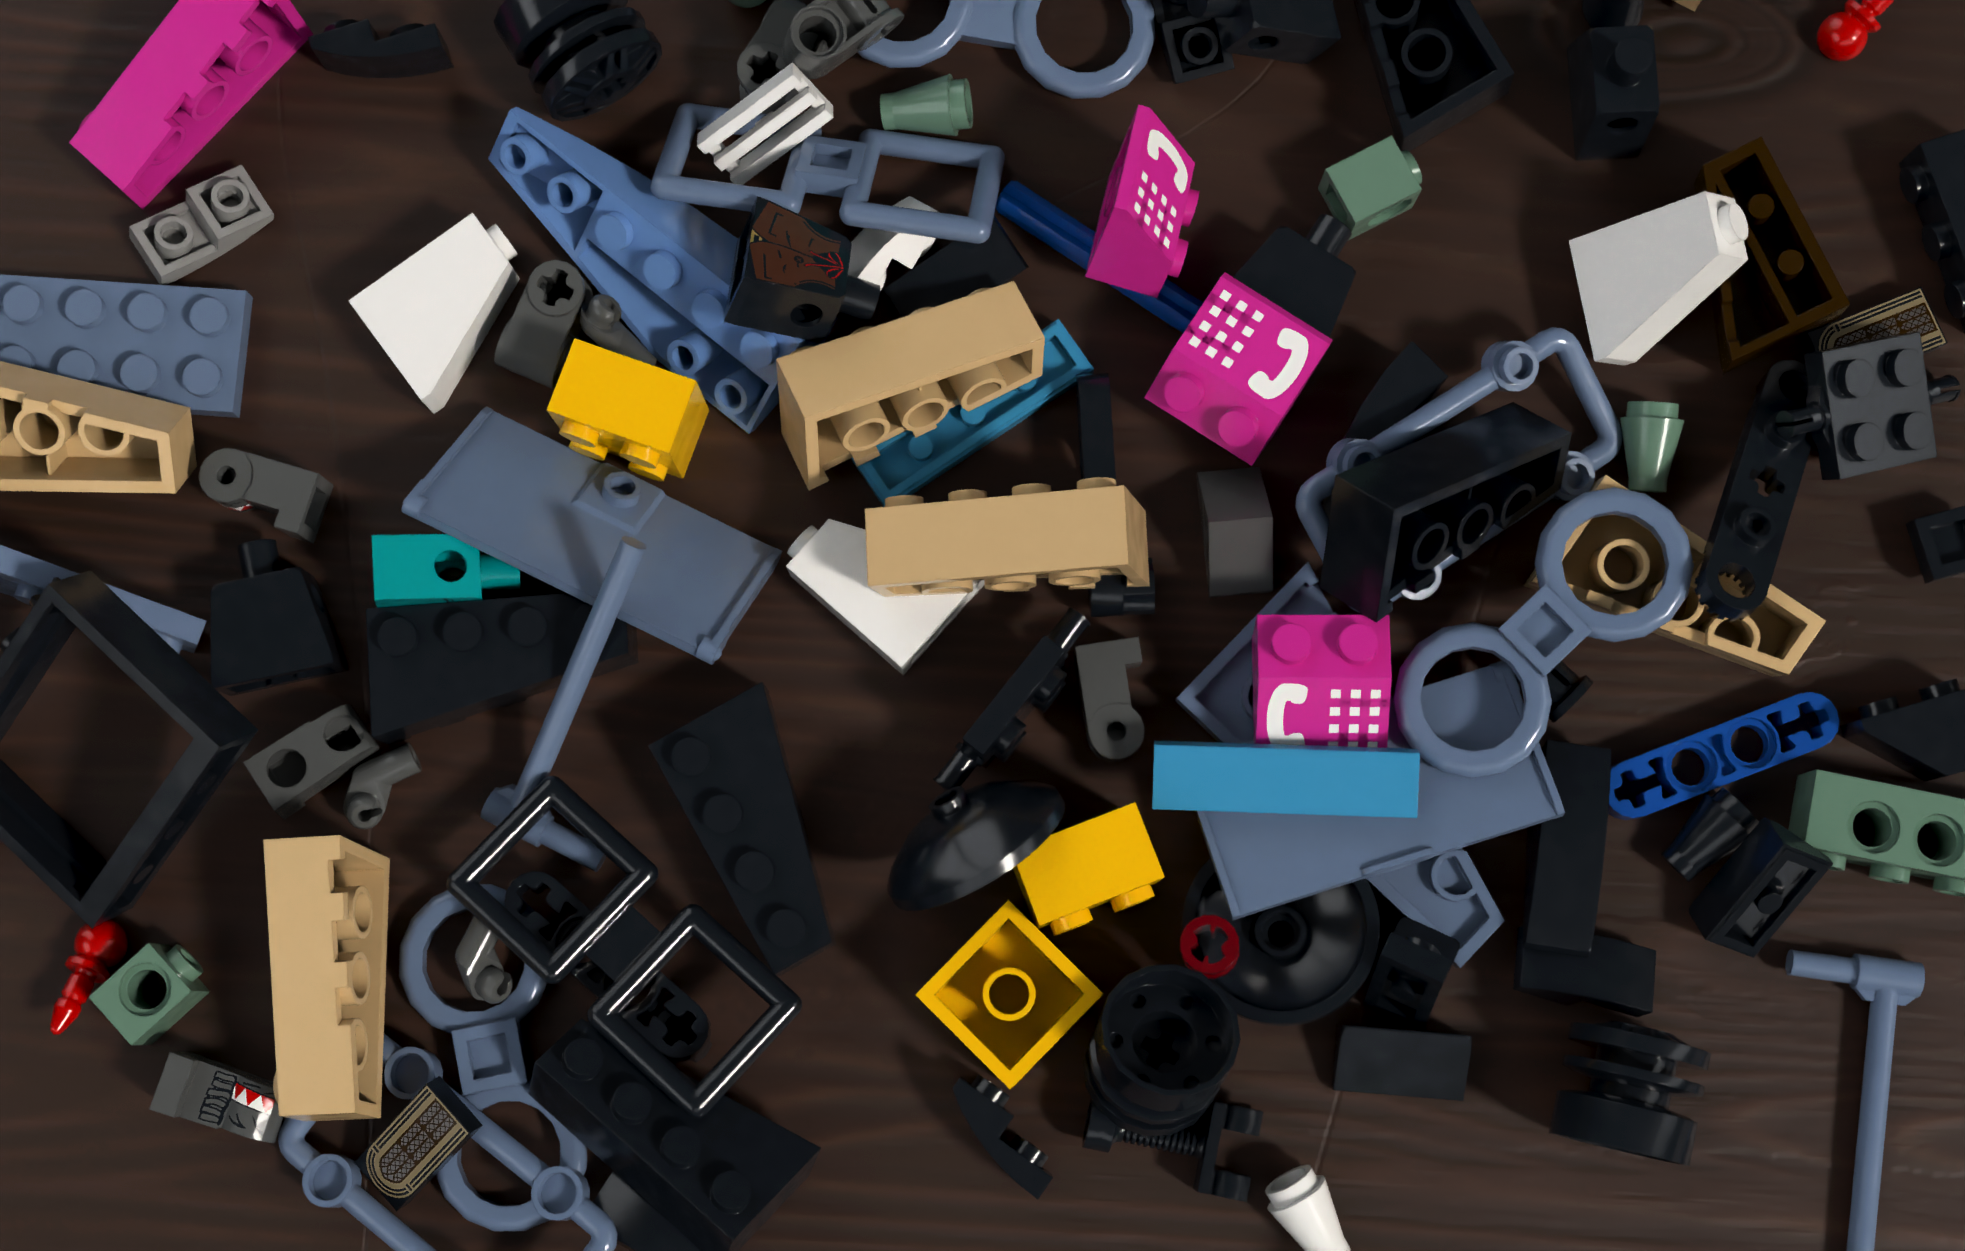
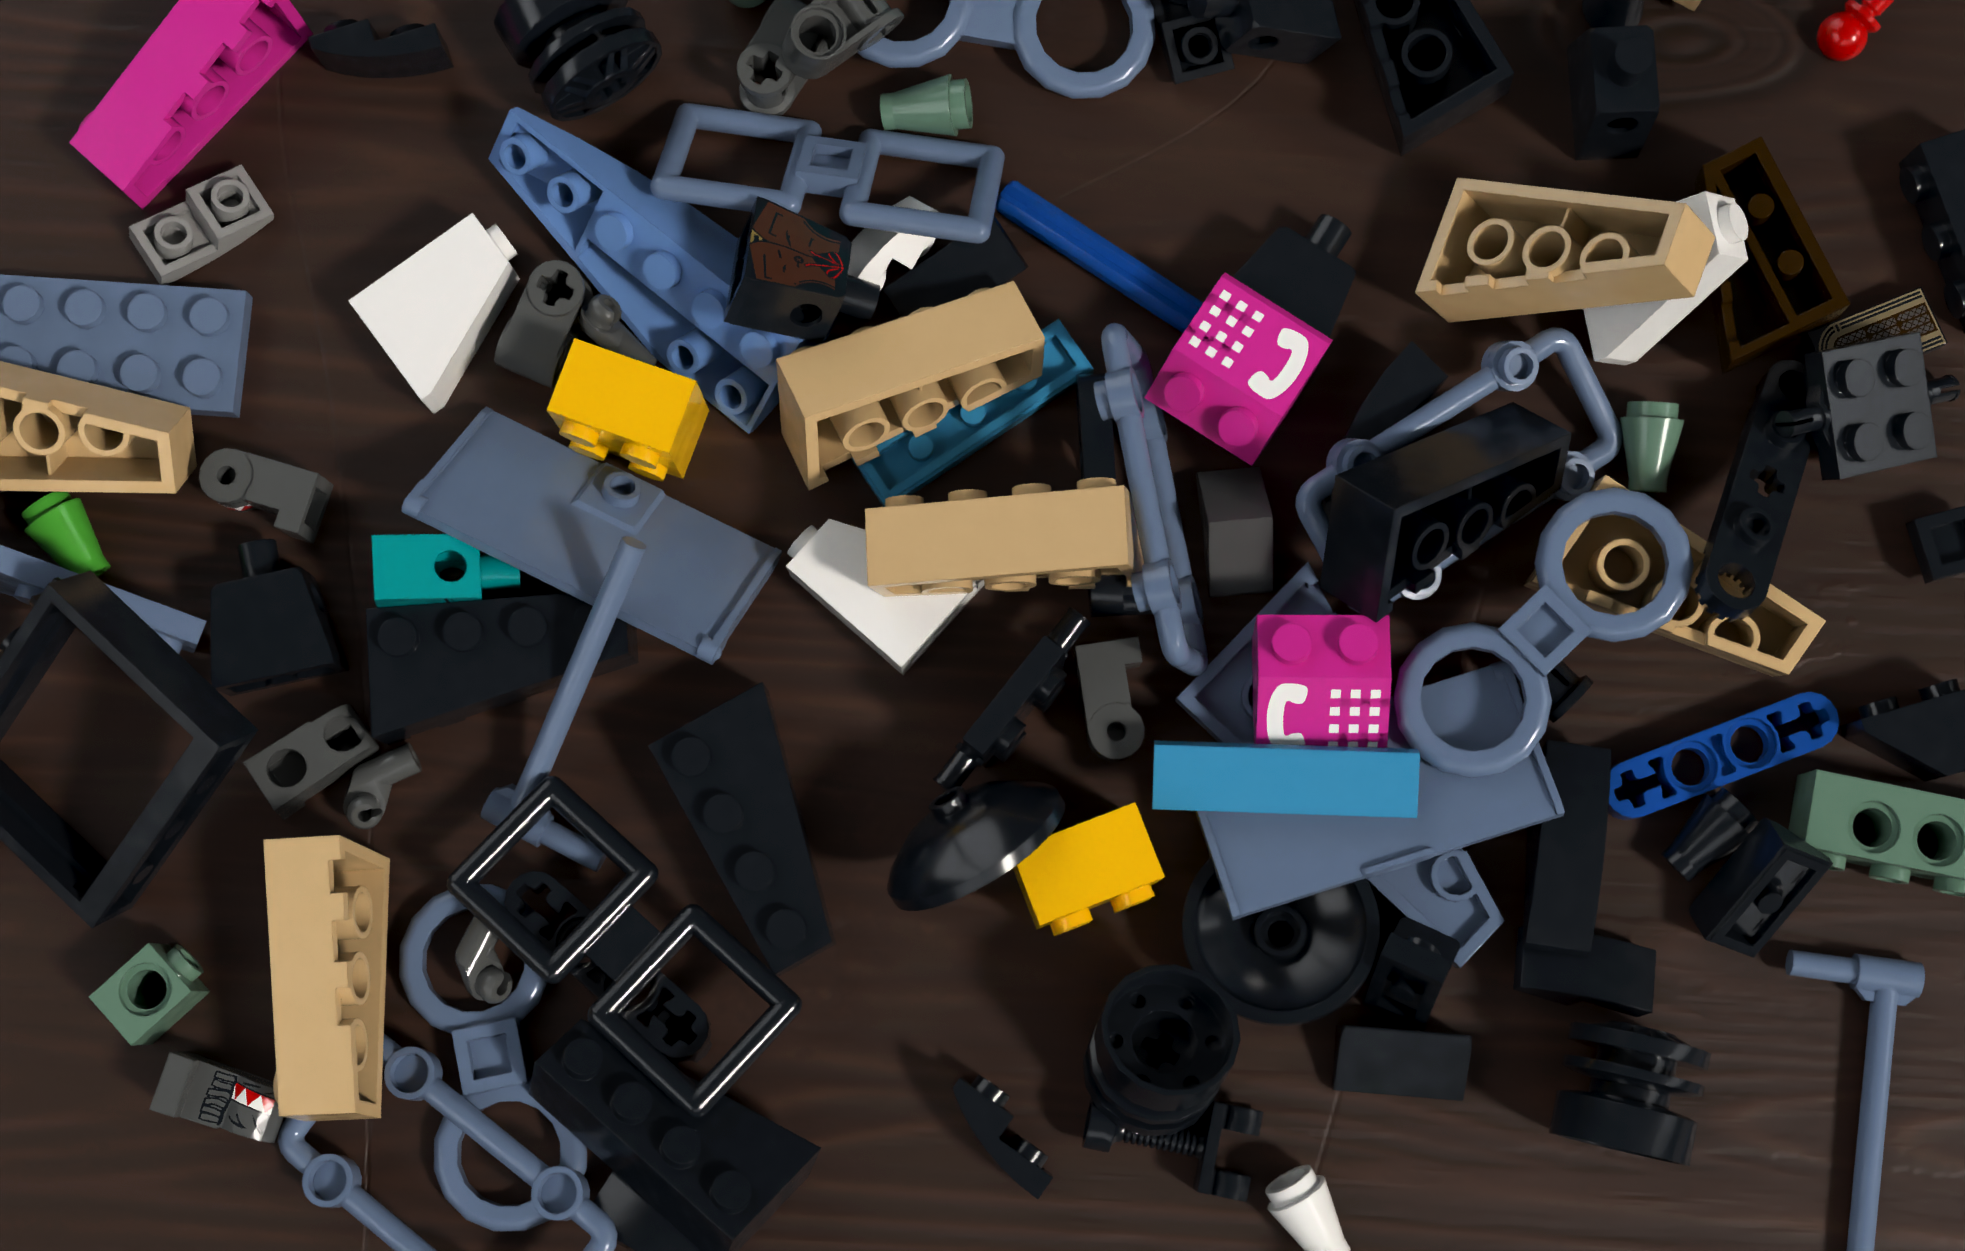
(65, 533): none -> bright green cone
(95, 953): red bar -> none
(418, 1143): tile -> none
(727, 158): white tile -> none
(1009, 994): yellow brick -> none
(1144, 210): dark pink slope -> none
(1166, 575): none -> sand blue bar
(1229, 948): dark red bush -> none
(1371, 186): sand green brick -> none
(1558, 250): none -> tan wedge

